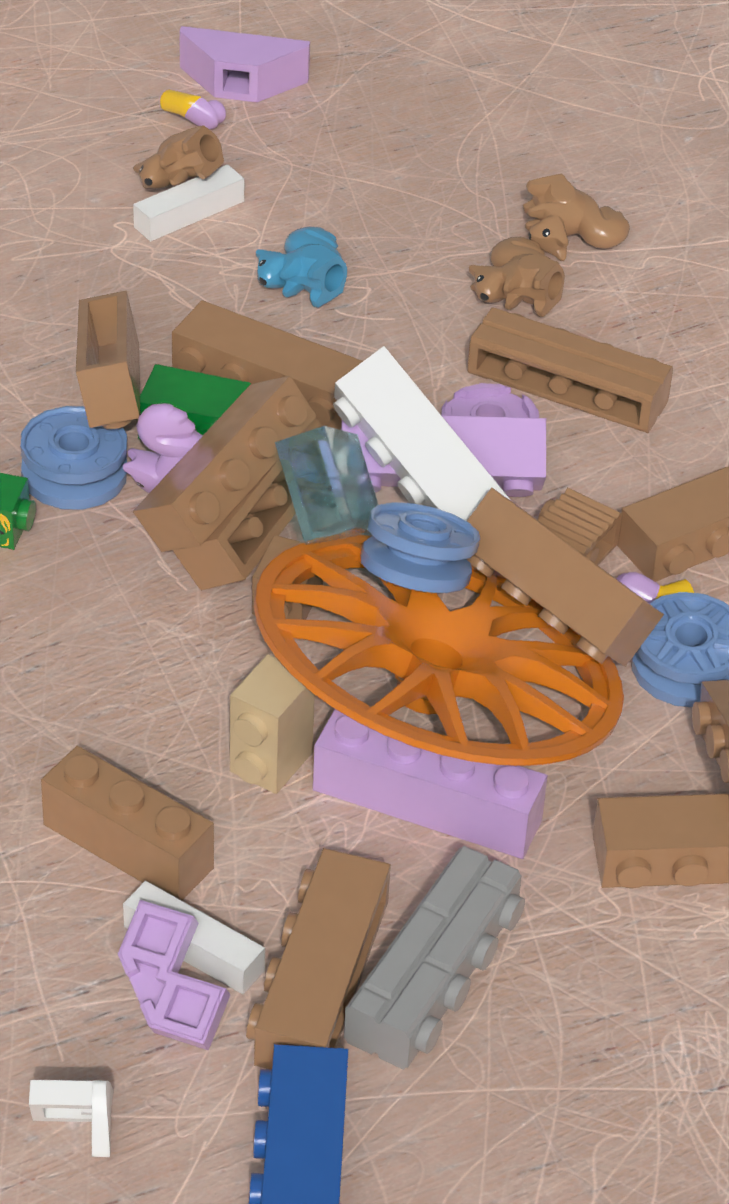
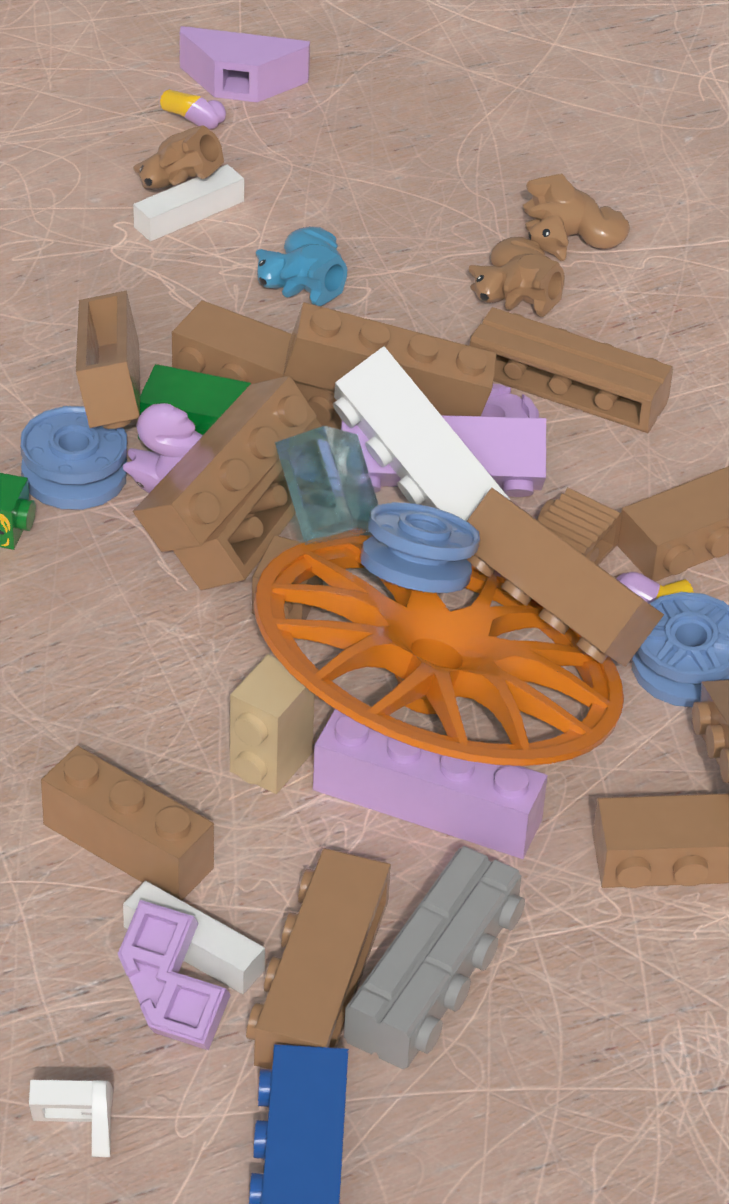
(333, 343): none -> medium nougat brick

